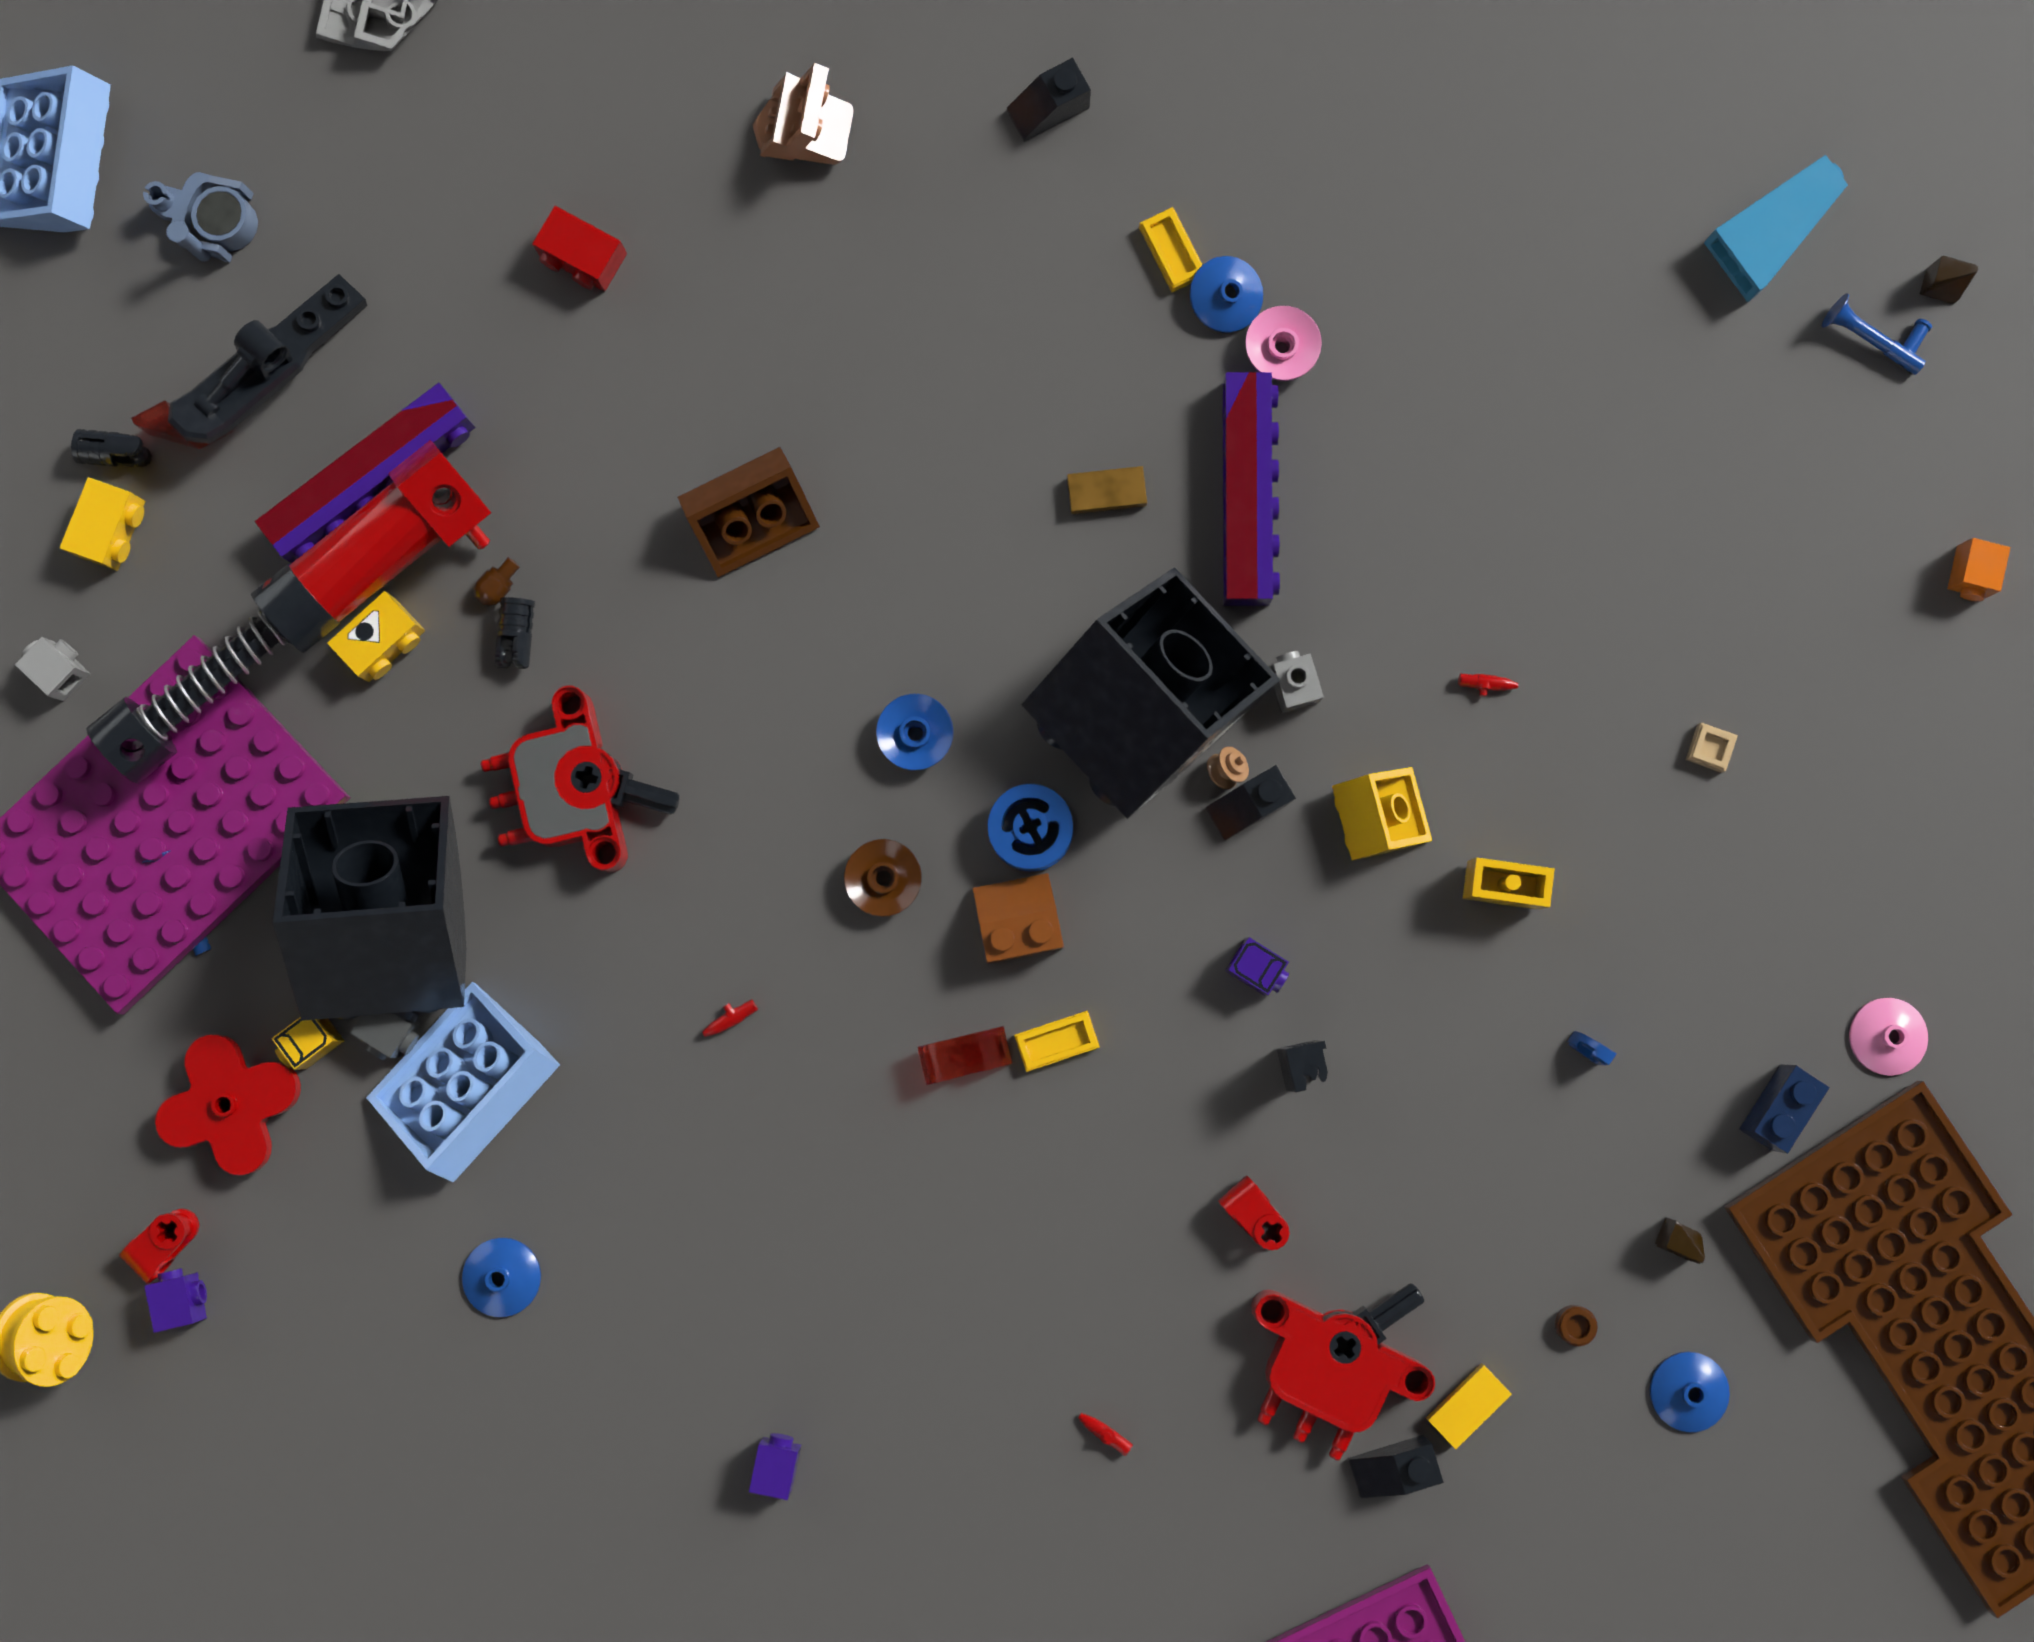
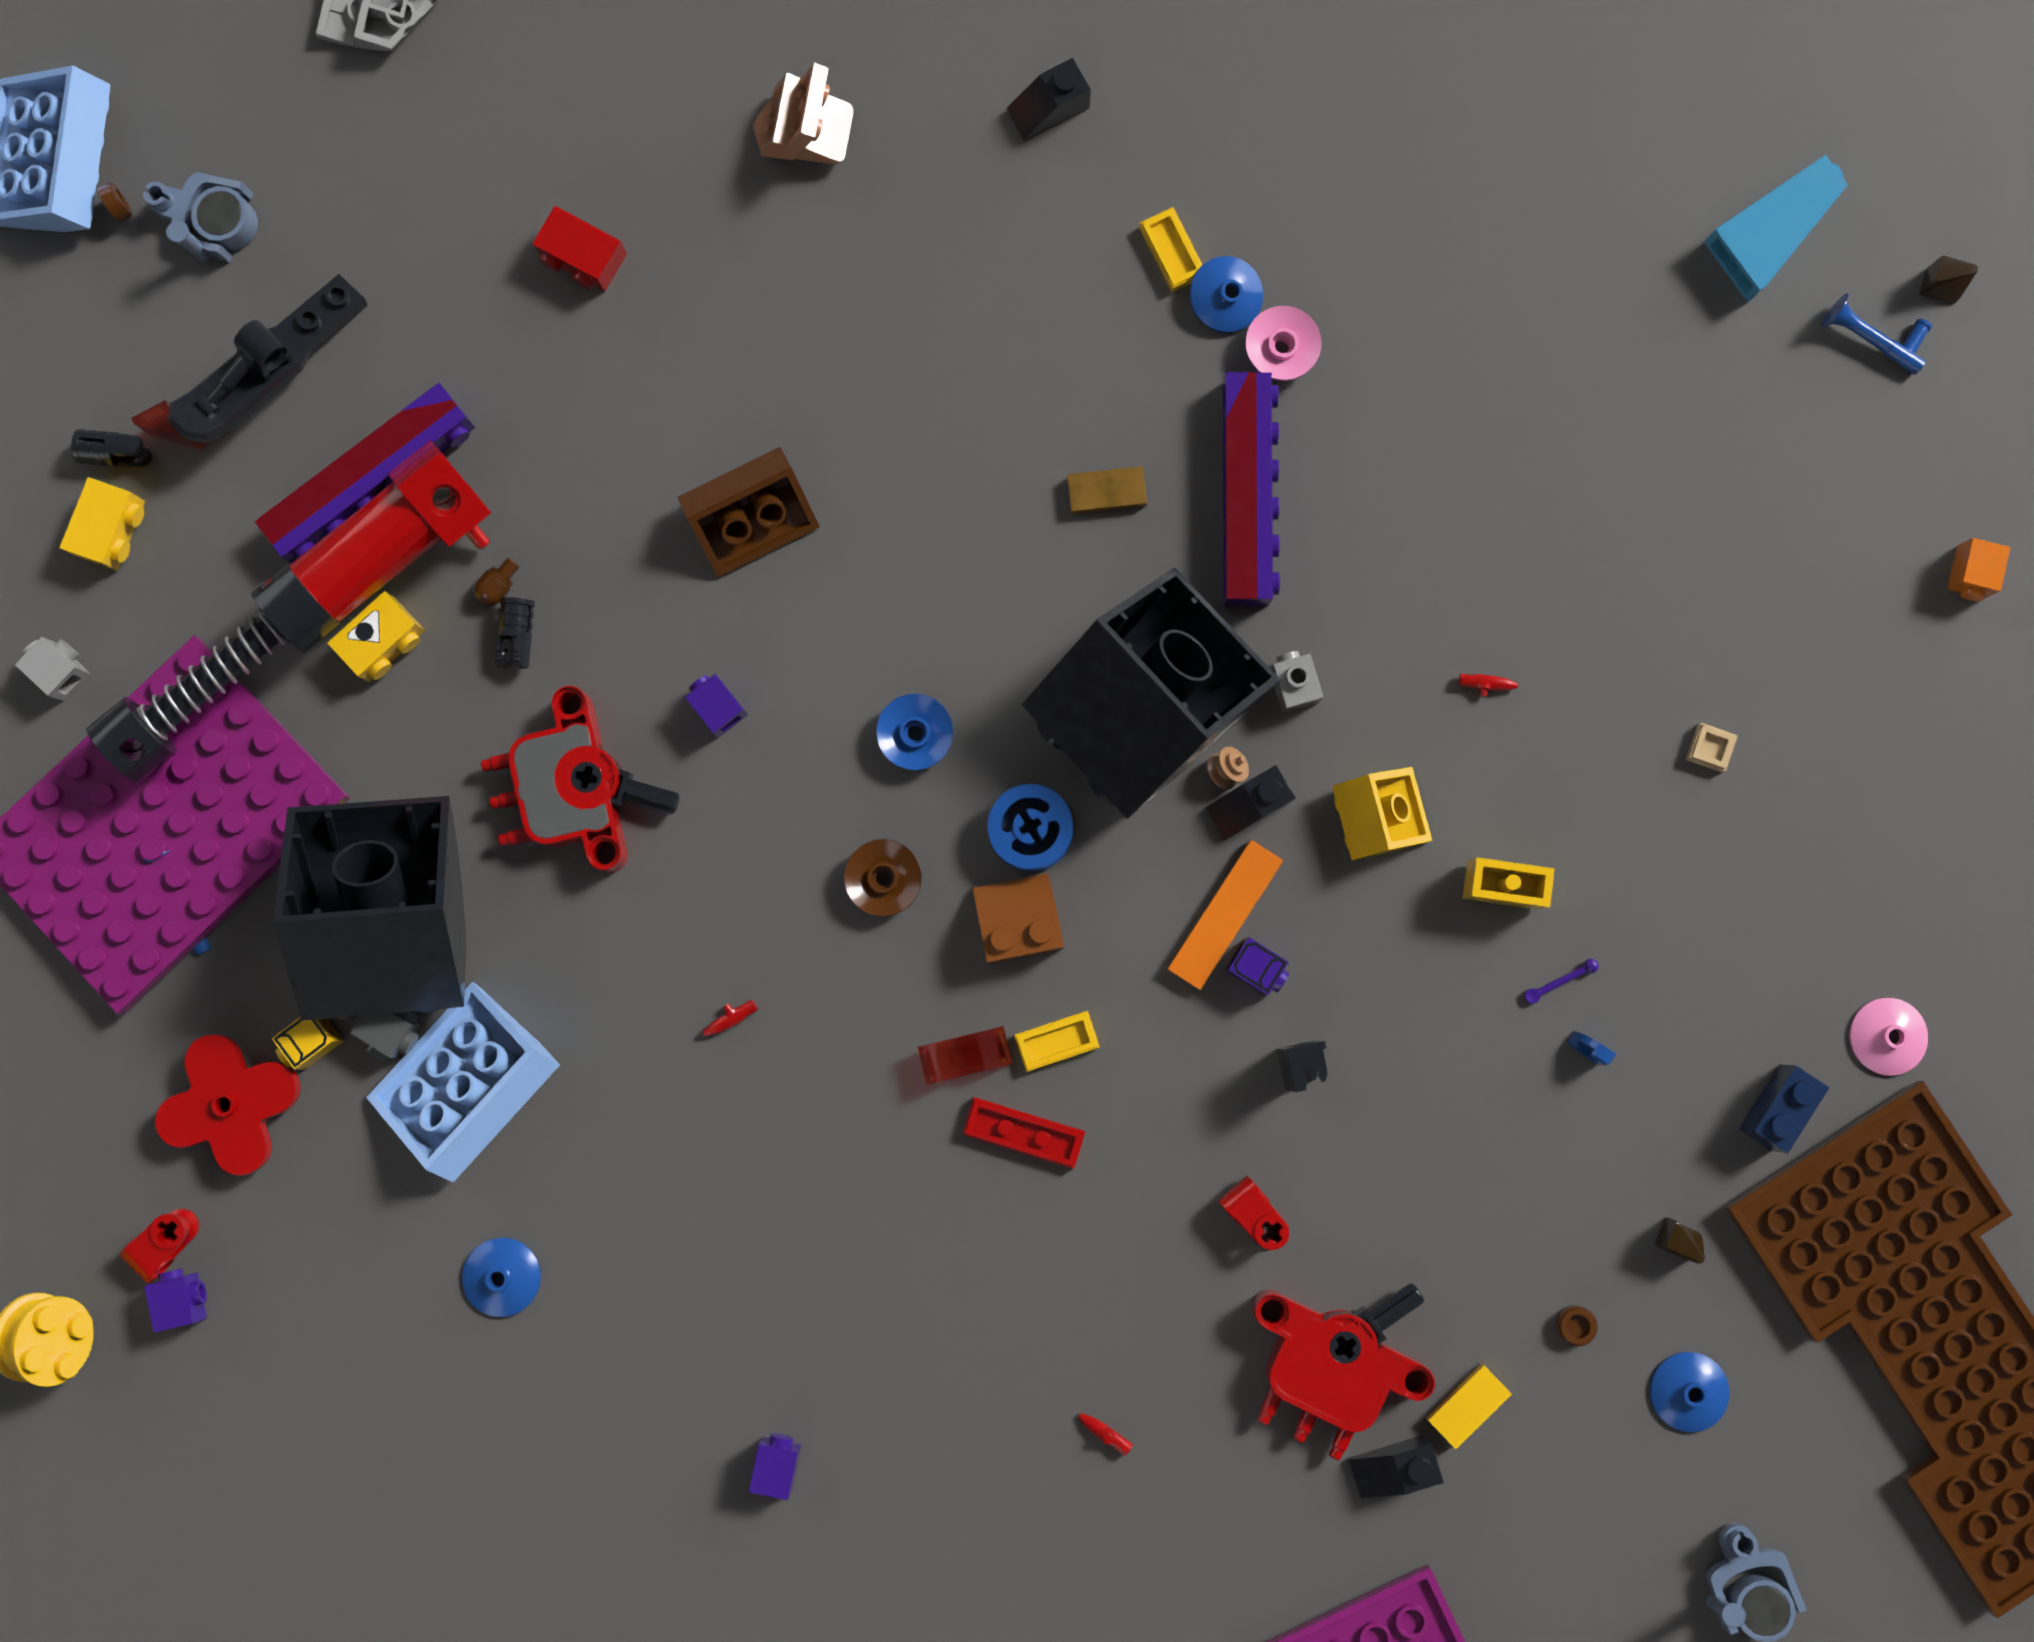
(115, 202): none -> reddish brown tile
(715, 704): none -> dark purple brick
(1024, 1132): none -> red tile
(1225, 914): none -> orange tile
(1533, 995): none -> dark purple hinge
(1753, 1601): none -> sand blue piece

